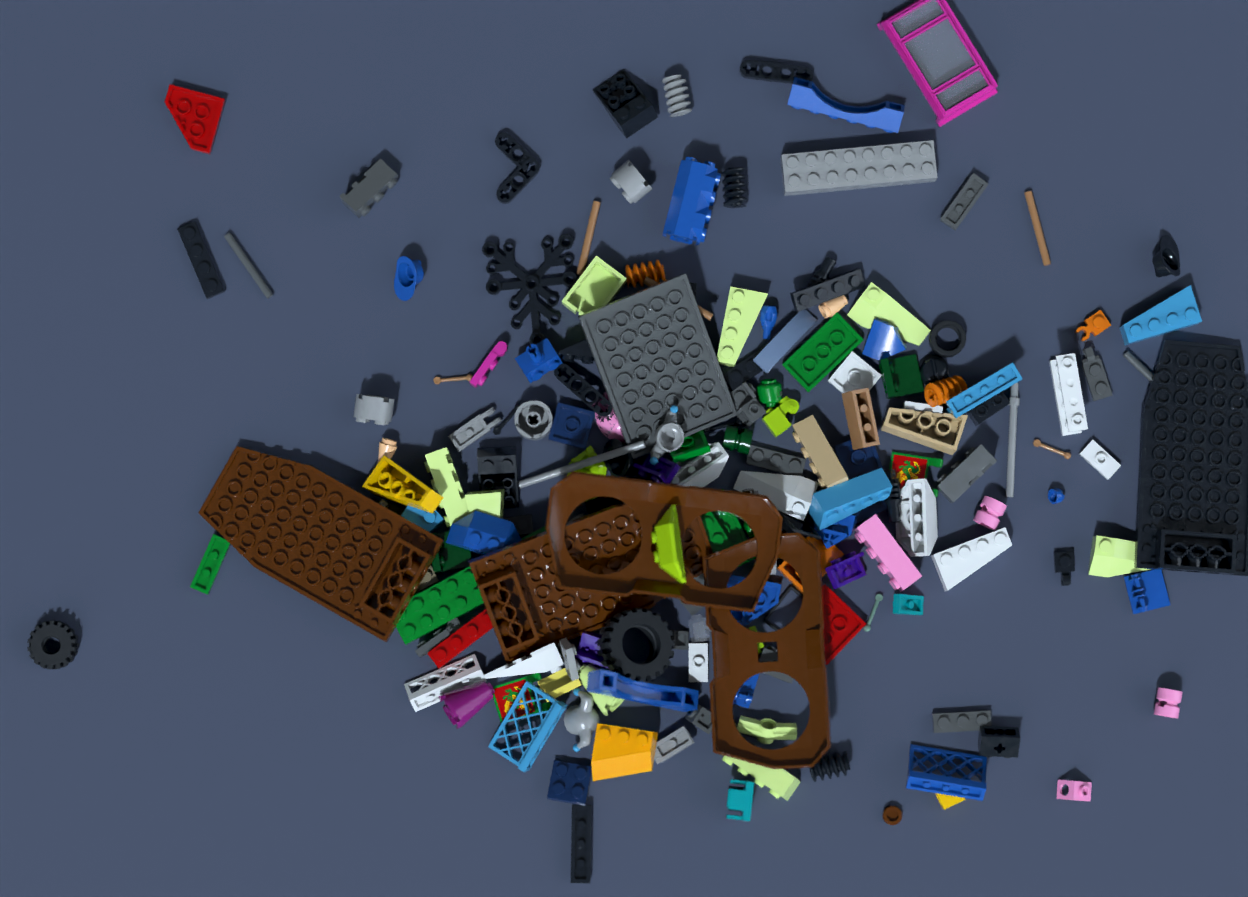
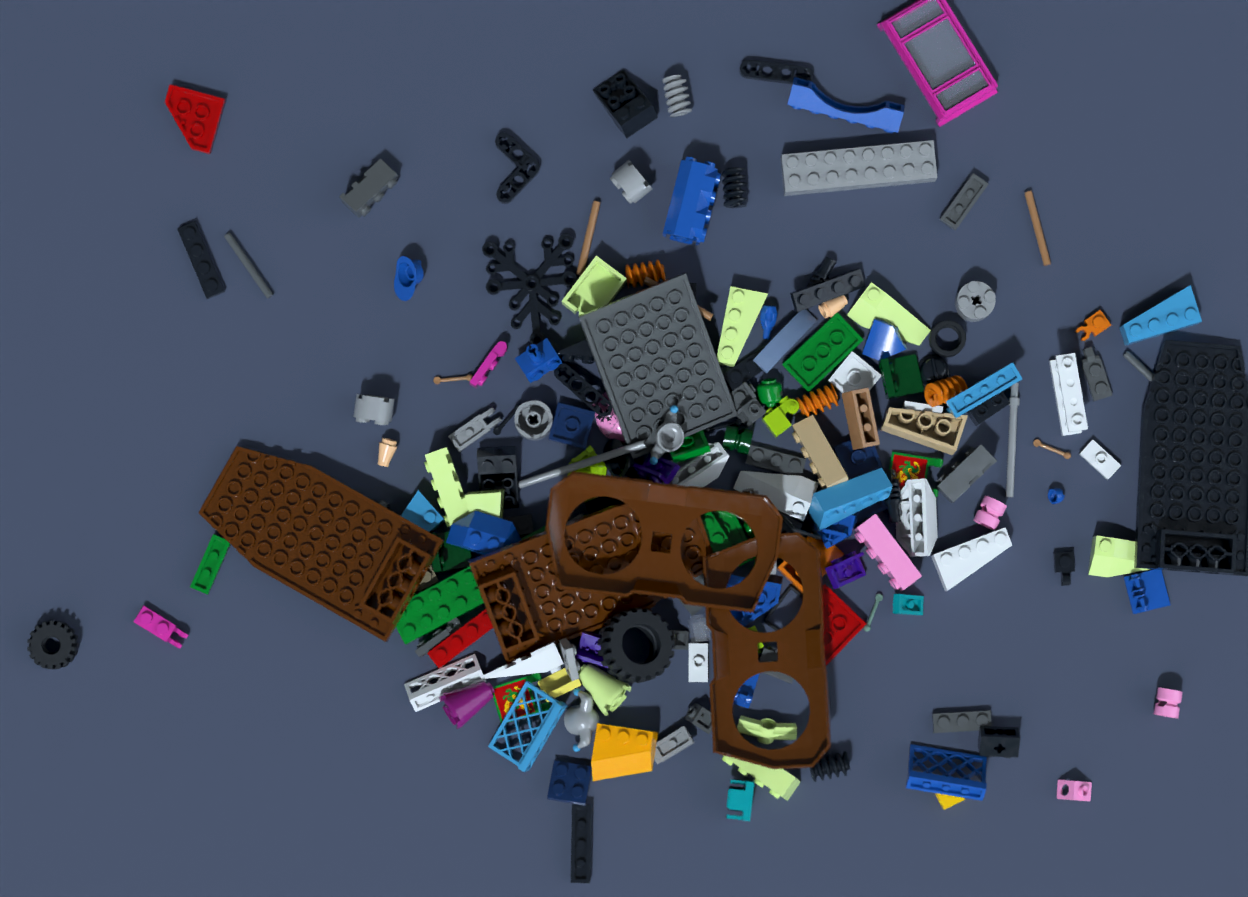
(159, 626): none -> dark pink hinge
(399, 485): yellow wedge -> none
(618, 686): blue arch -> none
(668, 545): lime wedge -> none
(817, 400): none -> orange piece
(892, 815): reddish brown tile -> none
(964, 301): none -> light grey brick
(1167, 259): black piece -> none

